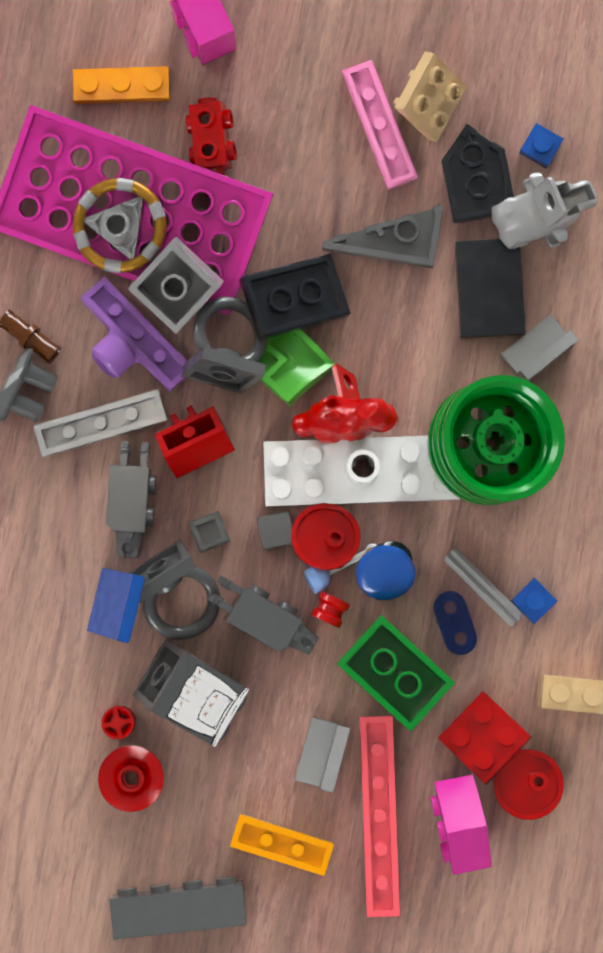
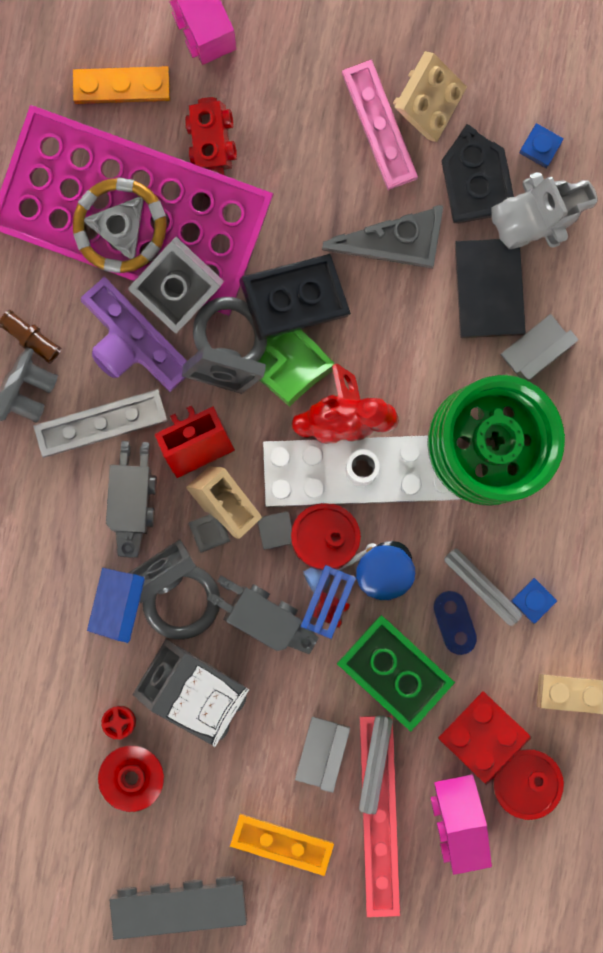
(224, 500): none -> tan arch
(316, 596): none -> blue tile
(375, 764): none -> light grey axle

